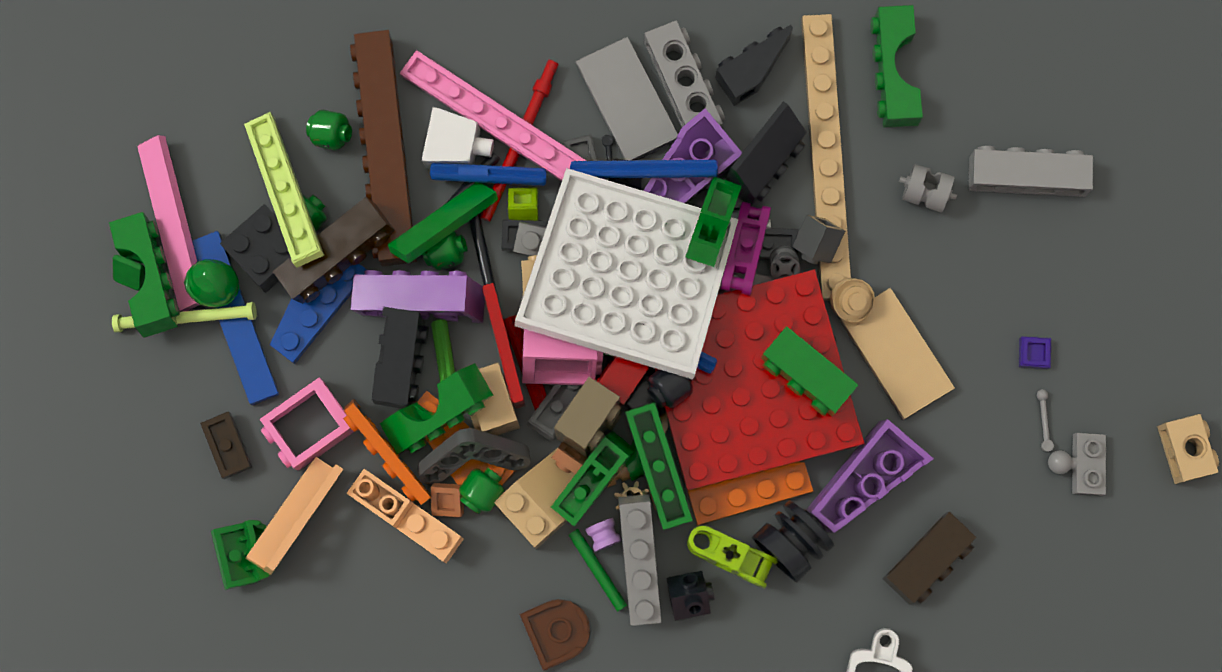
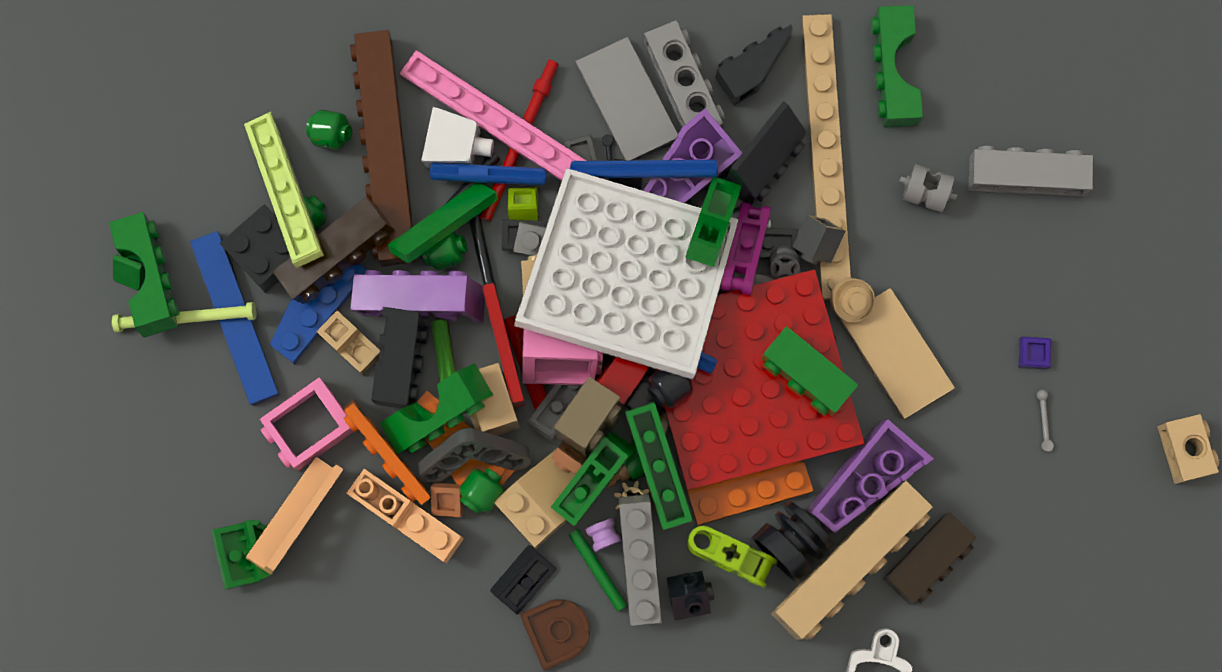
(169, 215): bright pink tile -> none
(211, 283): green hat -> none
(226, 445): dark brown plate -> none
(349, 342): none -> tan slope
(522, 579): none -> black slope
(851, 560): none -> tan brick
(1087, 464): light grey plate -> none

